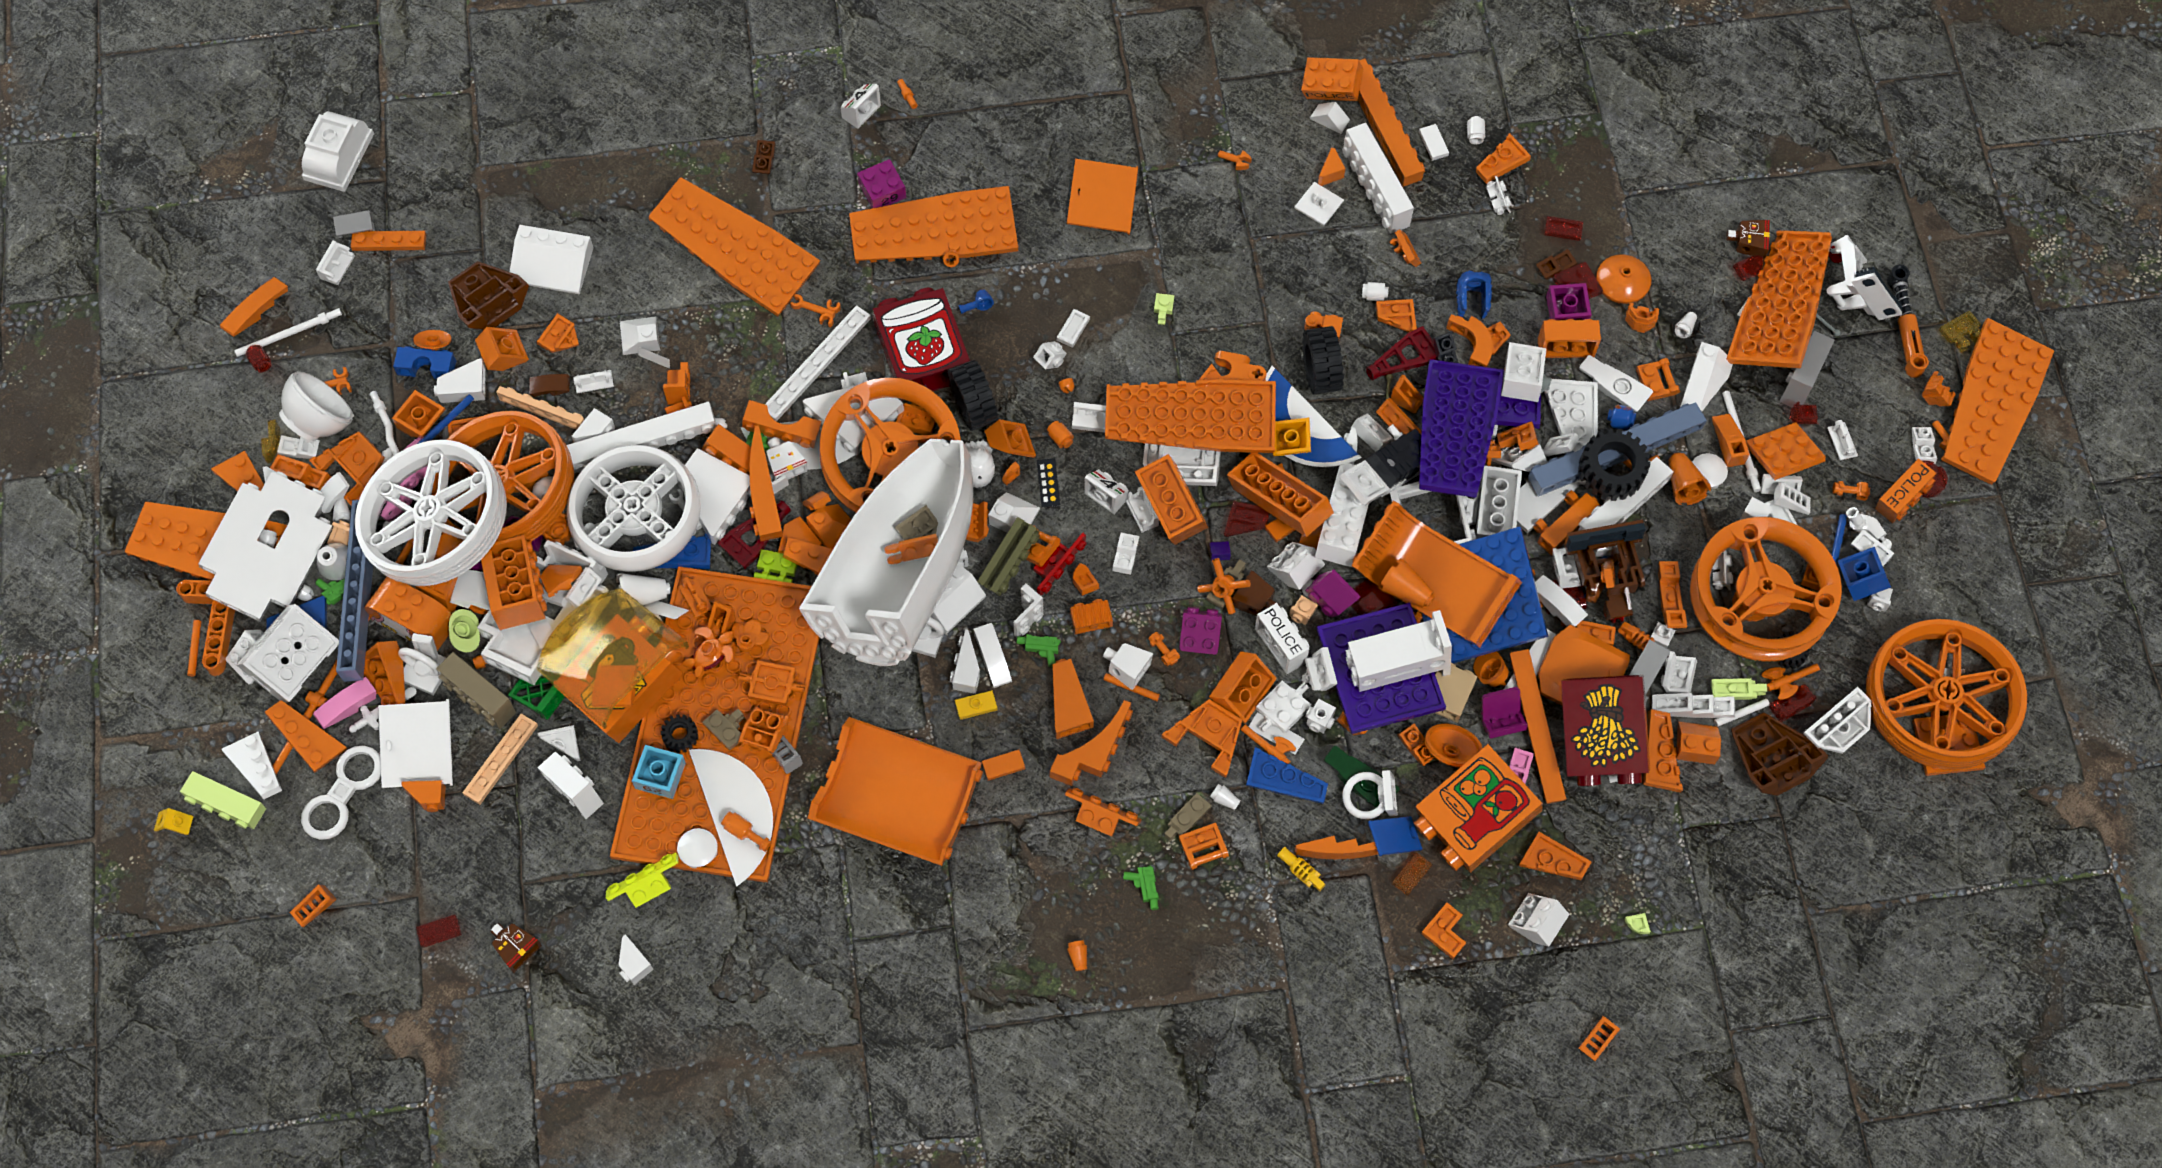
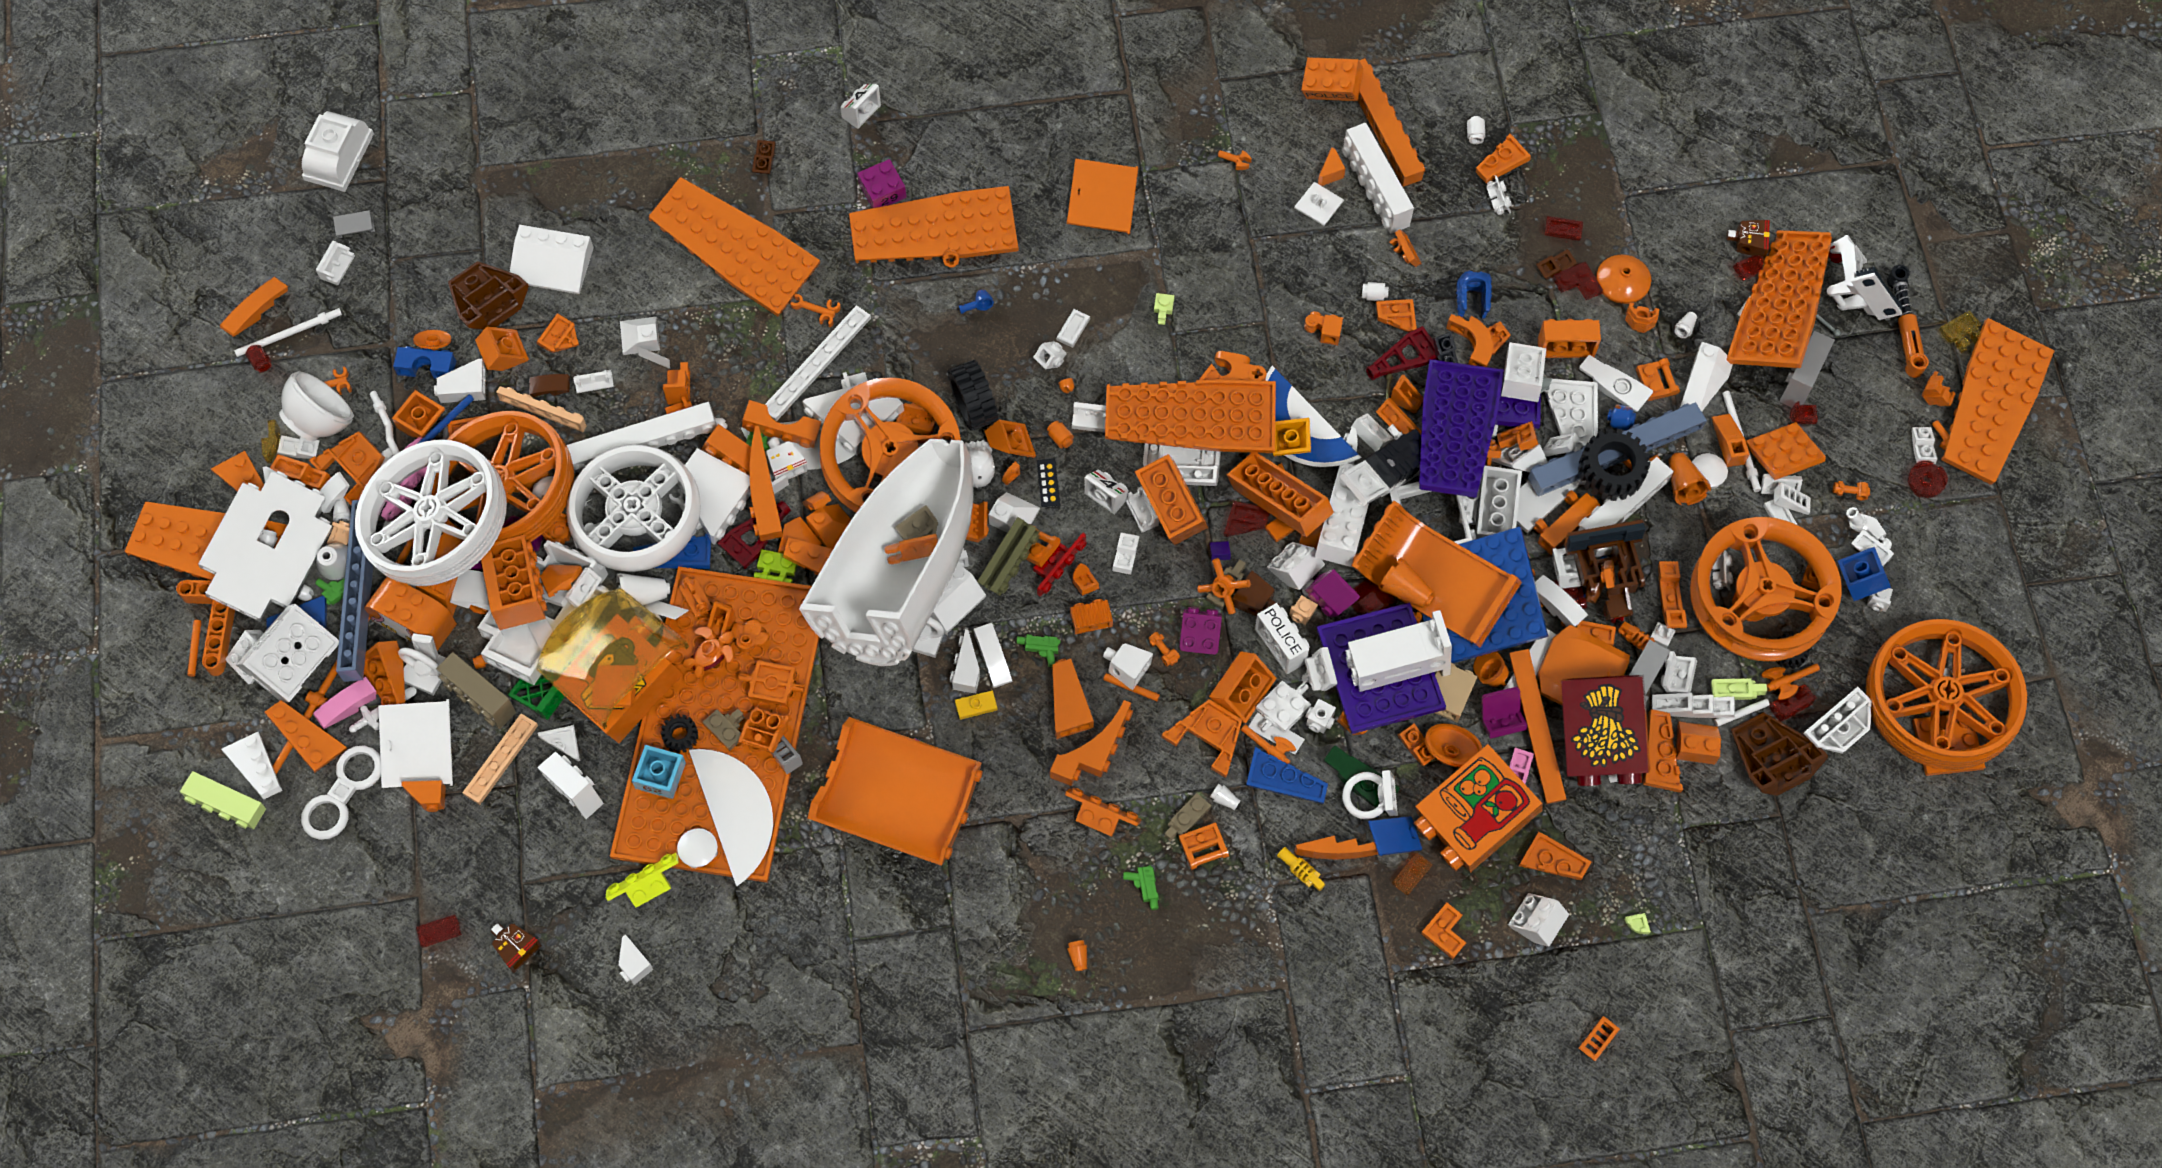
(174, 821): yellow bracket -> none
(308, 900): orange slope -> none
(388, 240): orange plate -> none
(464, 631): yellowish green piece -> none
(593, 425): white slope -> none
(742, 829): orange piece -> none
(907, 93): orange bar -> none
(920, 337): brick -> none
(1003, 765): orange tile -> none
(1033, 606): white bracket -> none
(1323, 360): black tyre -> none
(1330, 116): white slope -> none
(1433, 142): white tile -> none
(1568, 302): magenta brick -> none
(1756, 509): white panel -> none
(1839, 537): blue bar -> none
(1842, 440): white hinge -> none
(1906, 491): orange brick -> none

